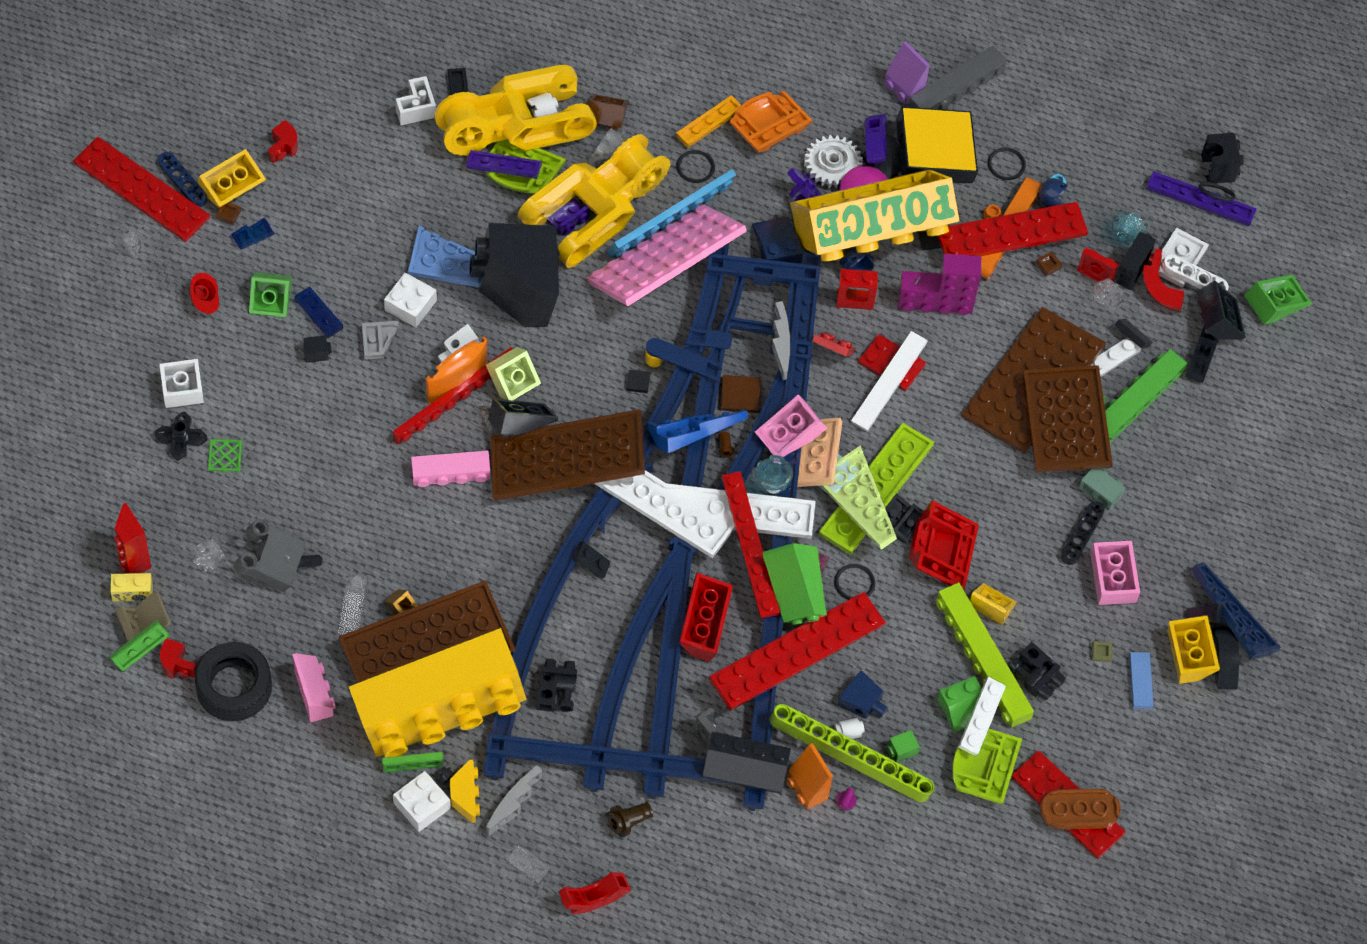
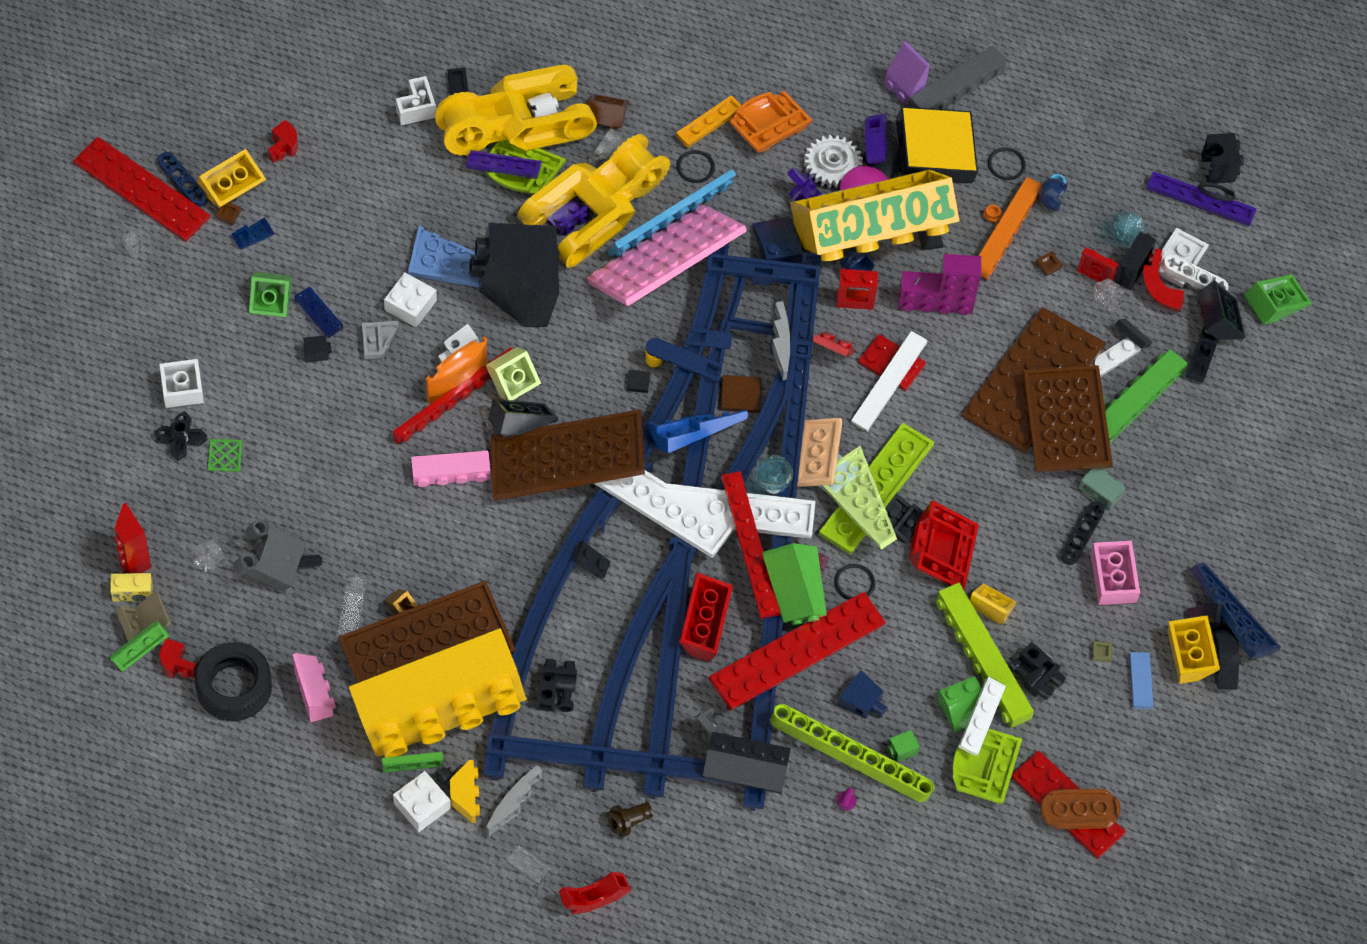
(204, 293): red piece -> none
(725, 449): reddish brown pin -> none
(791, 428): bright pink slope -> none
(810, 778): orange slope -> none
(851, 728): white brick -> none
(1014, 231): red plate -> none

